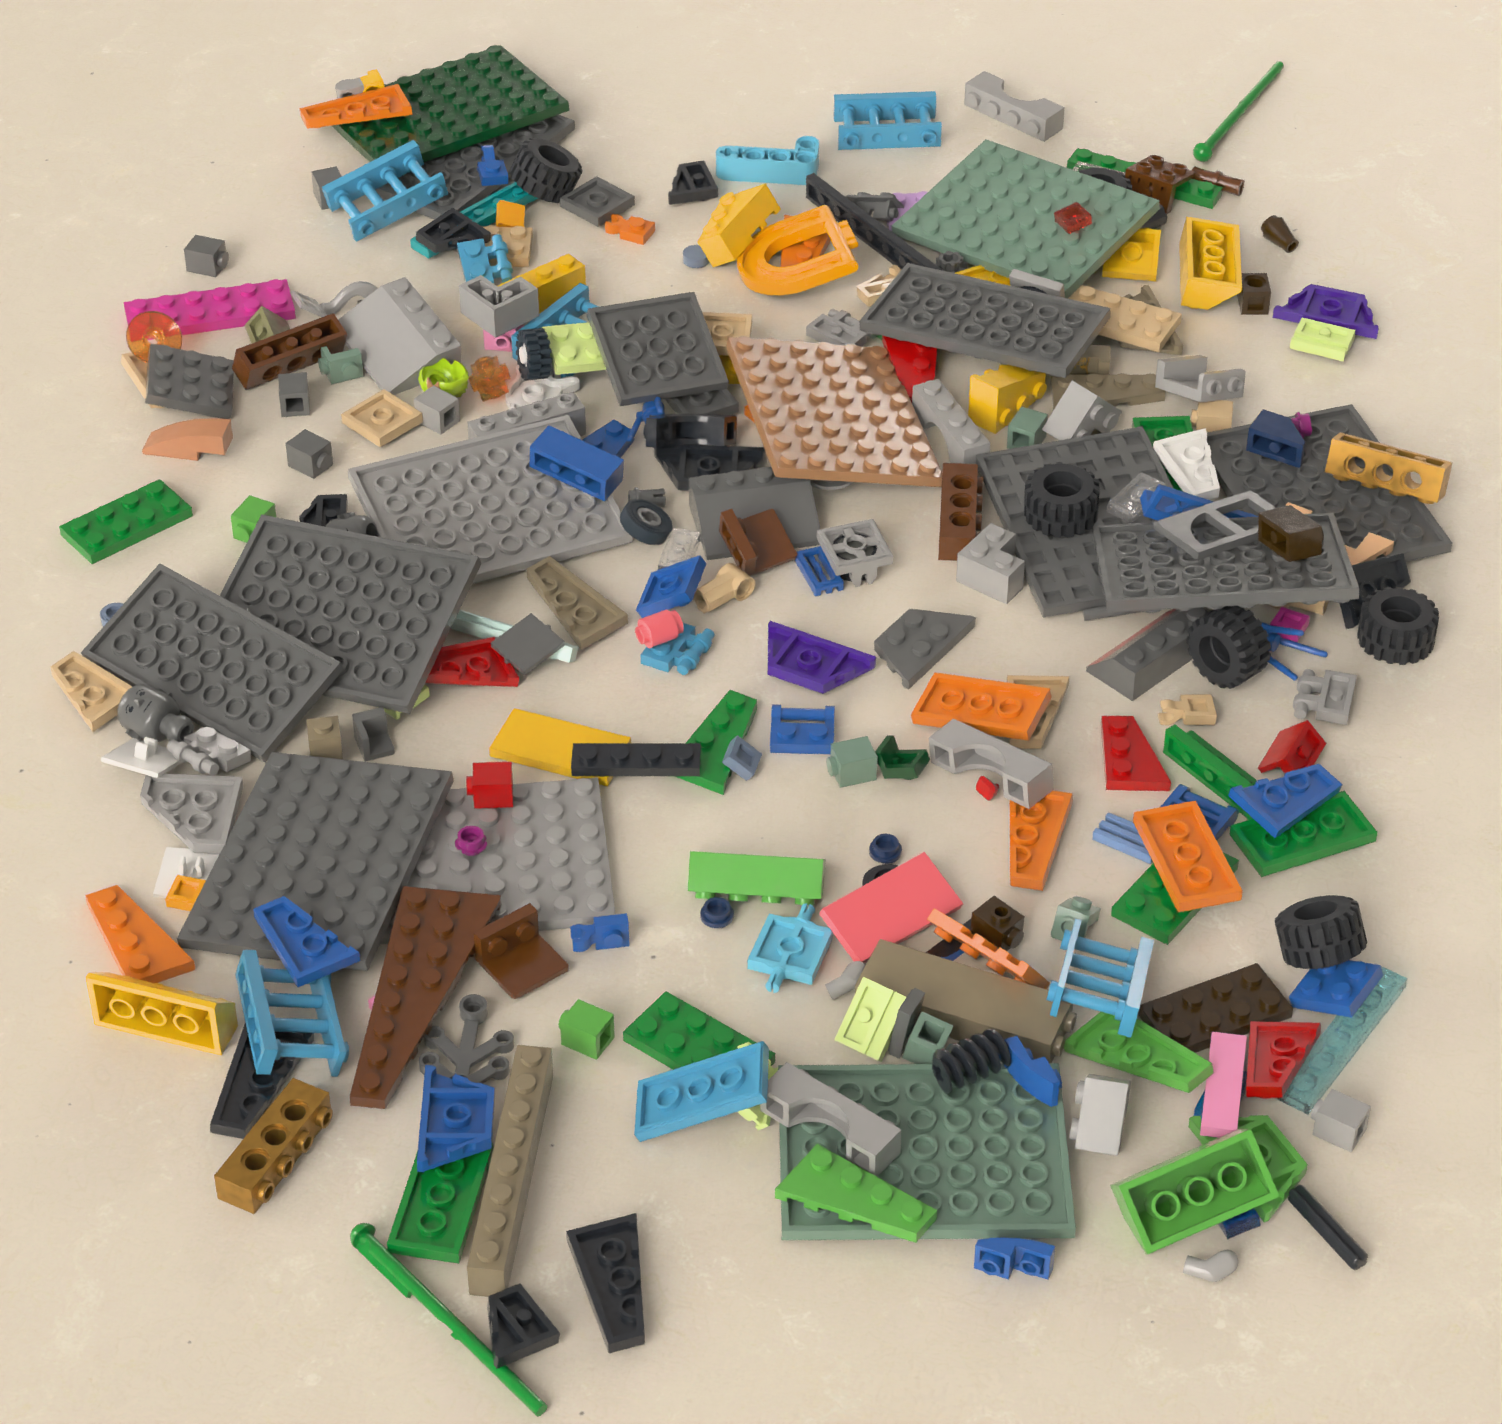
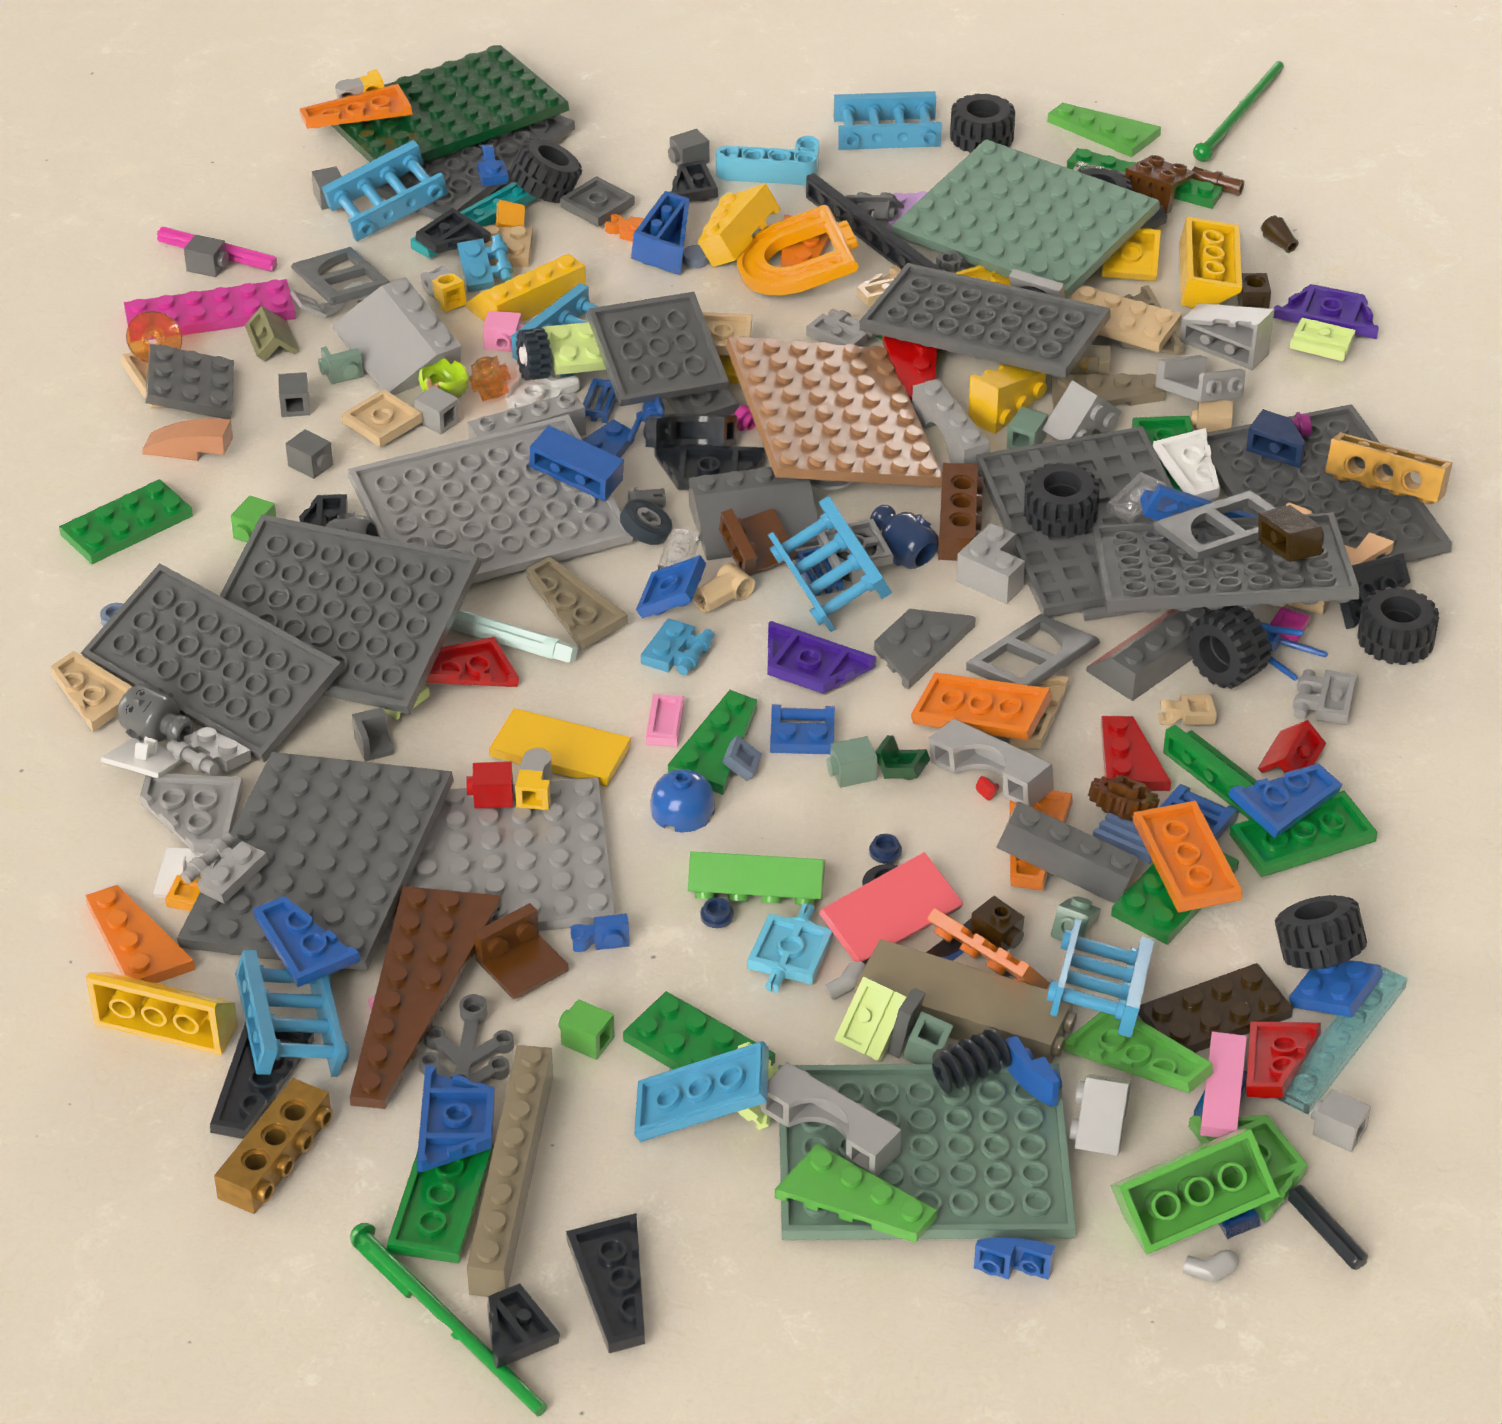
(229, 874): none -> light grey plate
(236, 253): none -> dark pink axle
(288, 351): reddish brown brick -> none
(311, 270): none -> dark grey window
(324, 737): dark tan brick -> none
(445, 288): none -> yellow leg
(471, 840): magenta plate -> none
(499, 307): light grey brick -> none
(527, 644): dark grey piece -> none
(534, 780): none -> yellow leg
(609, 405): none -> blue tile
(636, 759): black plate -> none
(659, 628): coral brick -> none
(662, 234): none -> blue wedge
(665, 720): none -> bright pink tile
(682, 800): none -> blue cylinder
(689, 147): none -> dark grey brick
(744, 418): none -> dark pink plate
(856, 560): none -> dark azure fence
(907, 536): none -> dark blue piece
(981, 118): none -> black tyre
(1036, 117): light grey arch -> none
(1067, 852): none -> dark grey slope
(1072, 641): none -> dark grey window
(1073, 218): clear red plate -> none
(1106, 129): none -> bright green wing
(1122, 796): none -> reddish brown gear
(1229, 332): none -> light grey wedge

